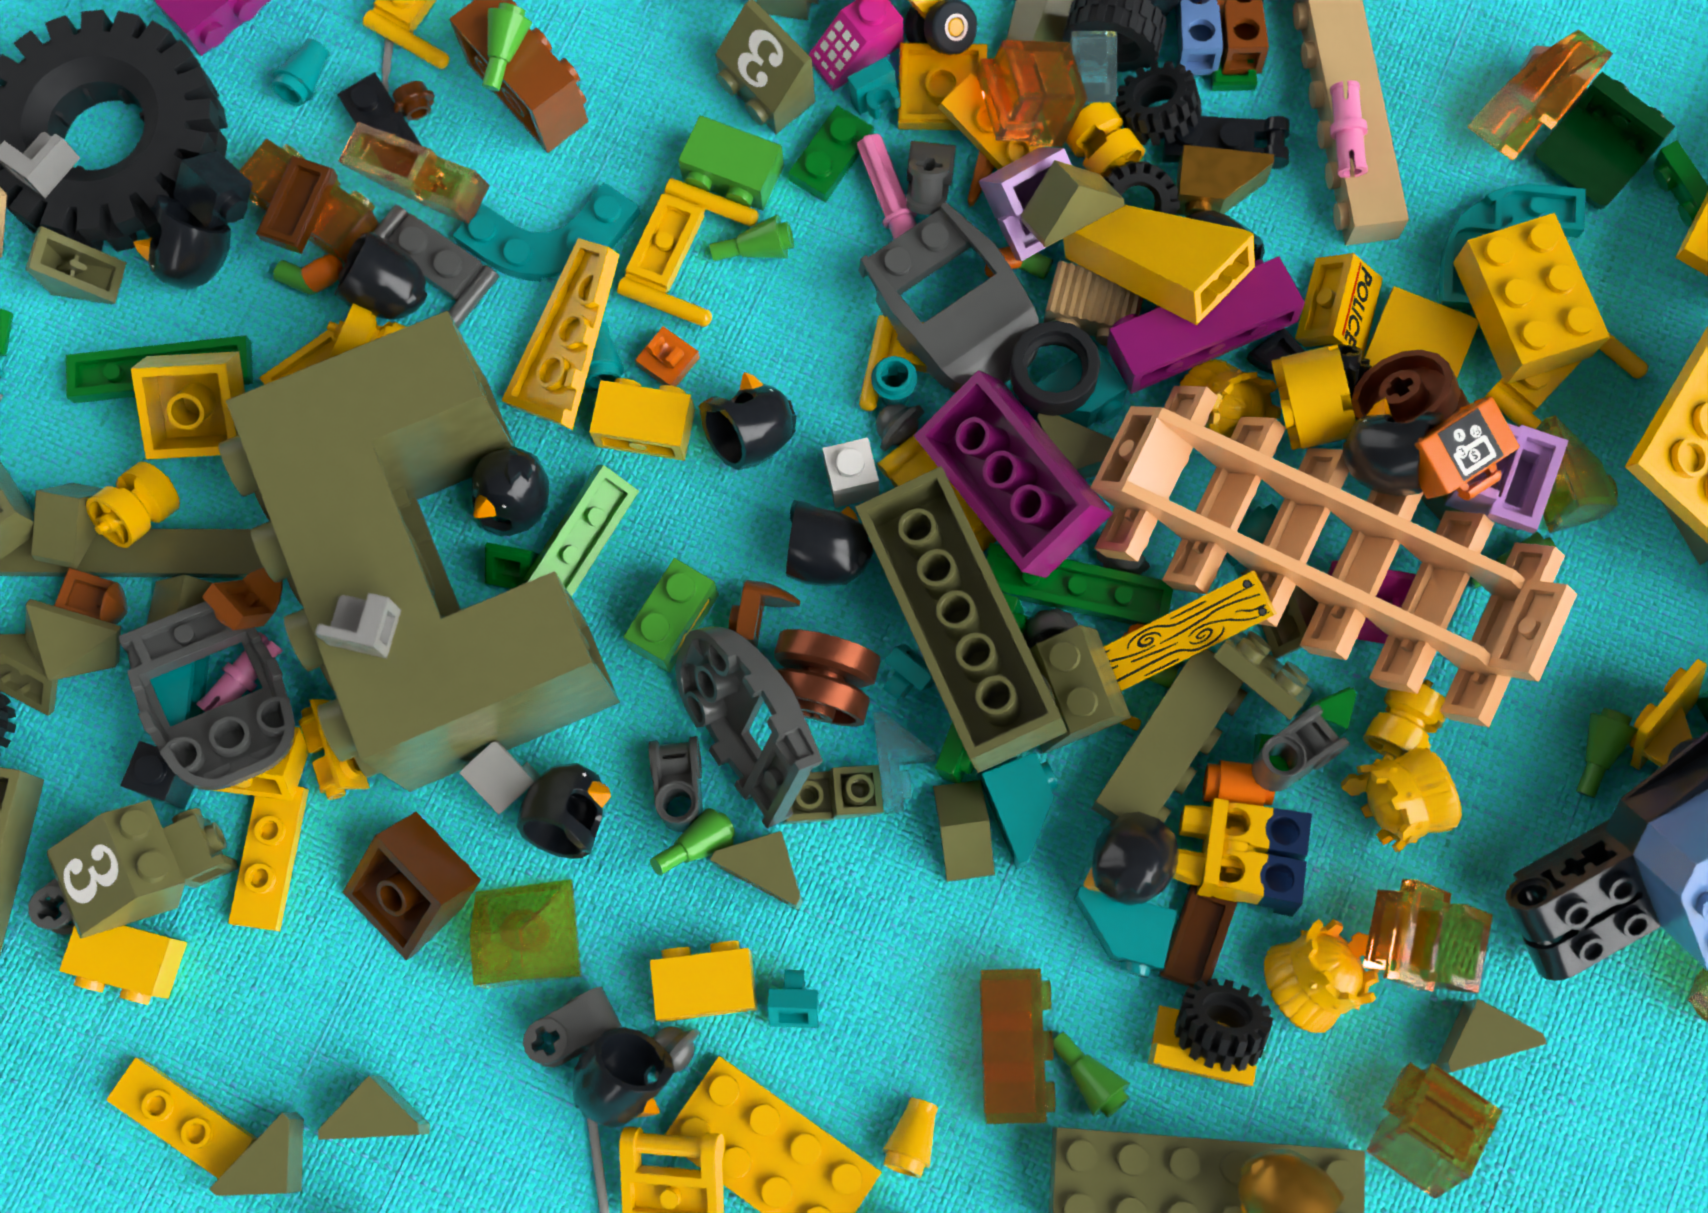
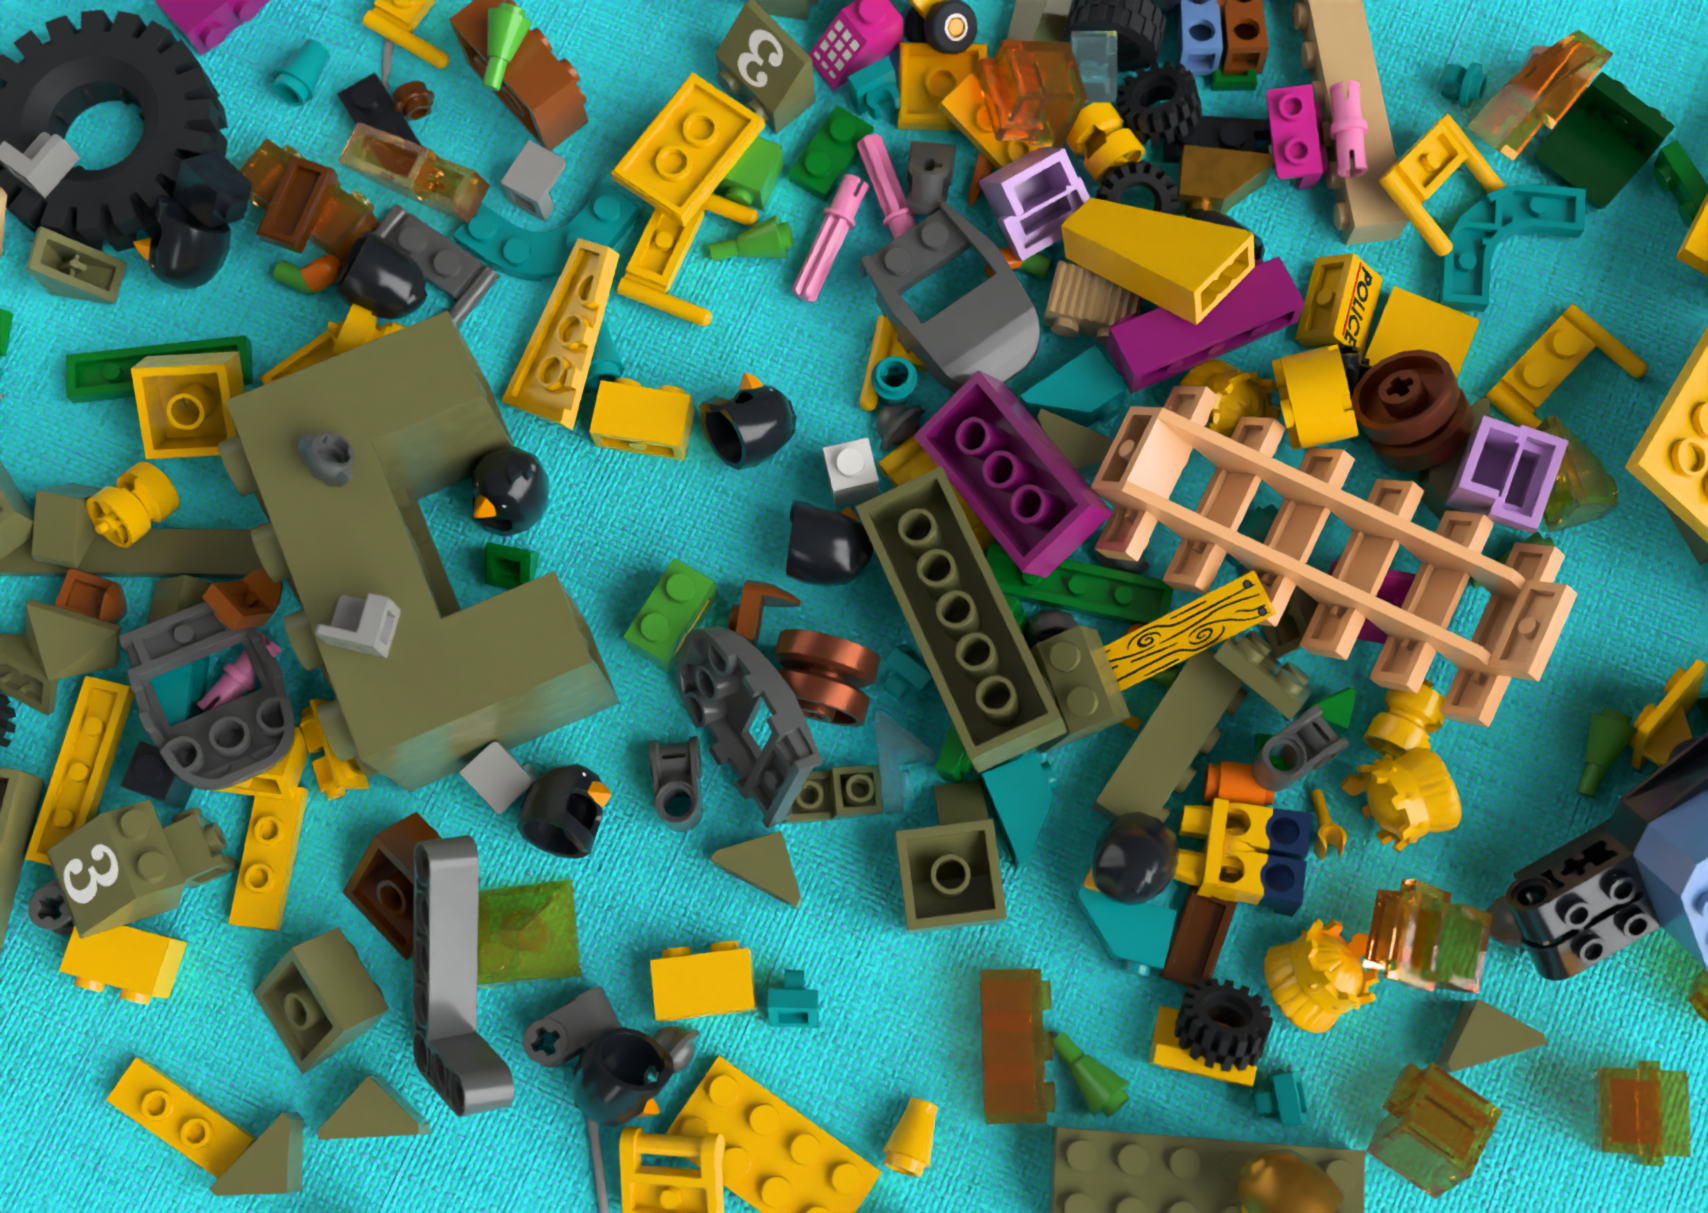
(82, 764): none -> yellow plate
(320, 998): none -> olive slope
(327, 457): none -> dark grey piece
(445, 952): none -> dark grey beam
(532, 178): none -> light grey panel
(584, 528): plate -> none
(667, 358): orange tile -> none
(688, 149): none -> yellow tile
(700, 840): bright green cone -> none
(836, 223): none -> bright pink axle
(950, 876): none -> olive slope
(1062, 335): black tyre -> none
(1068, 202): olive slope -> none
(1273, 348): black tile -> none
(1286, 1098): none -> teal tile
(1294, 135): none -> dark pink bracket
(1328, 831): none -> yellow hand
(1384, 452): black piece -> none
(1424, 171): none -> yellow plate
(1463, 83): none -> teal plate
(1464, 448): orange piece -> none
(1503, 924): none -> dark grey piece
(1530, 298): yellow brick -> none
(1642, 1112): none -> clear orange plate

